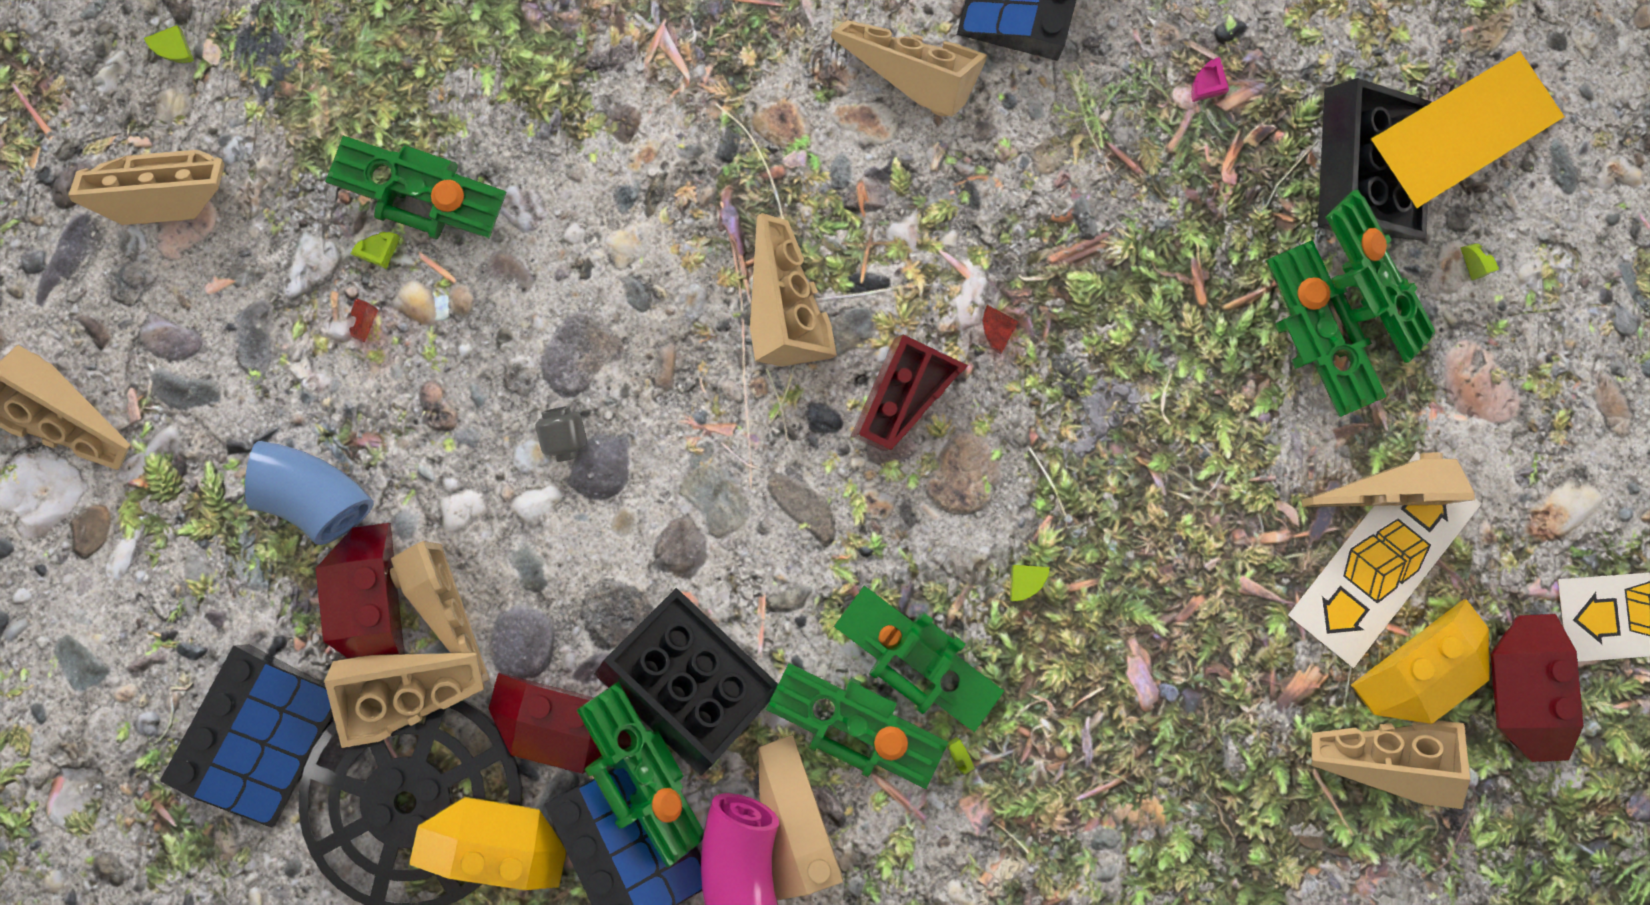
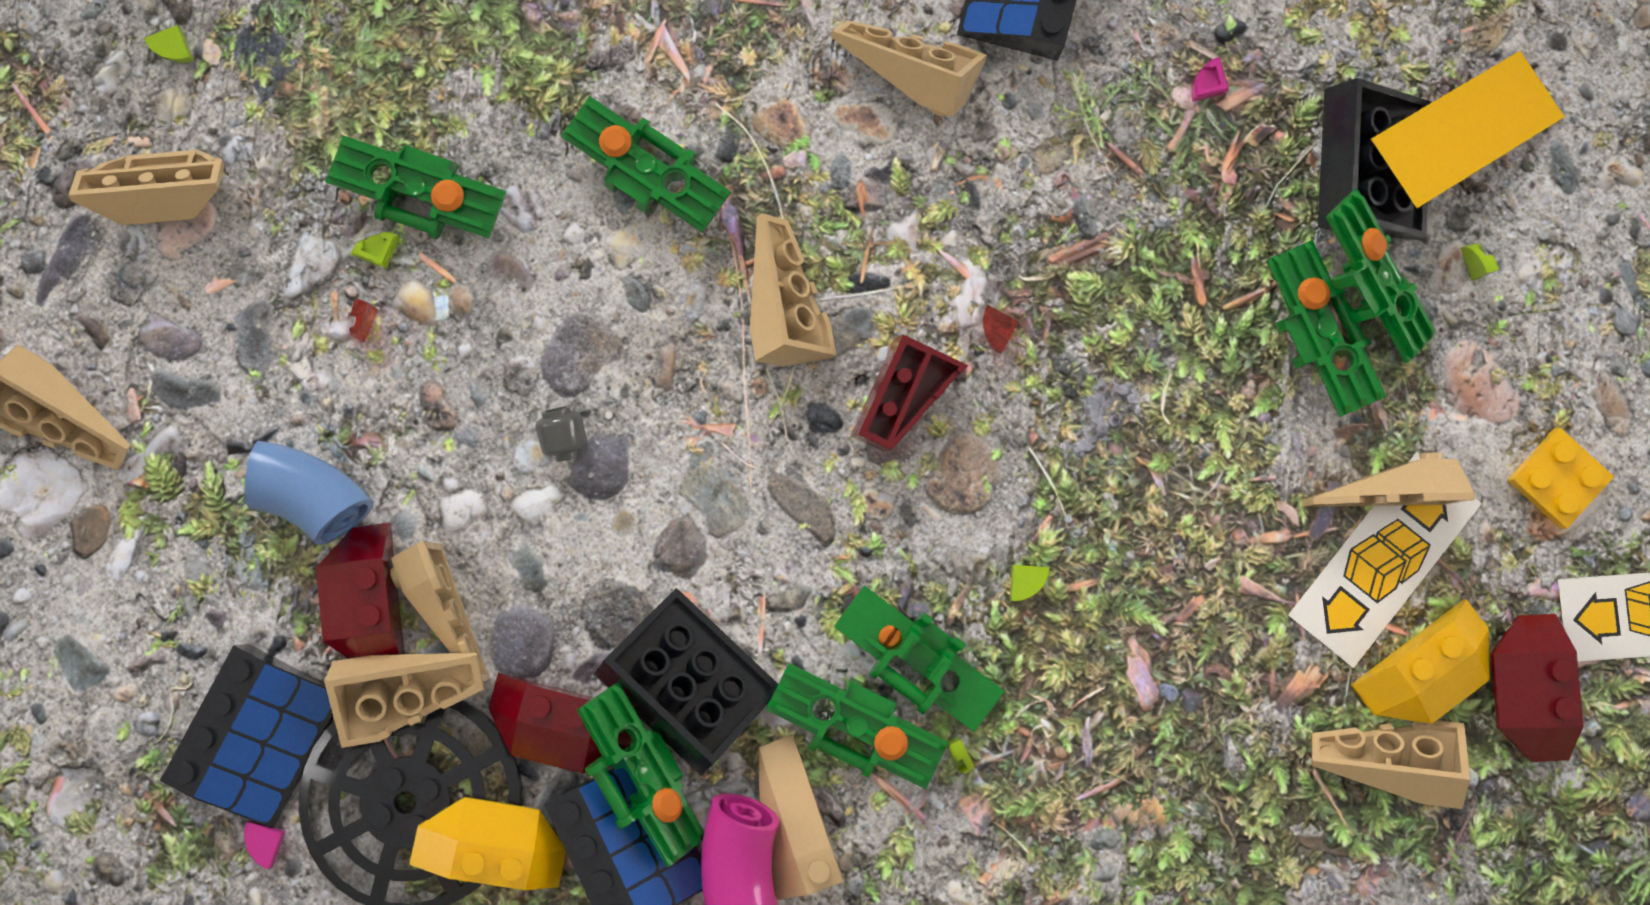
(263, 843): none -> dark pink tile
(638, 173): none -> green piece
(1560, 478): none -> yellow plate

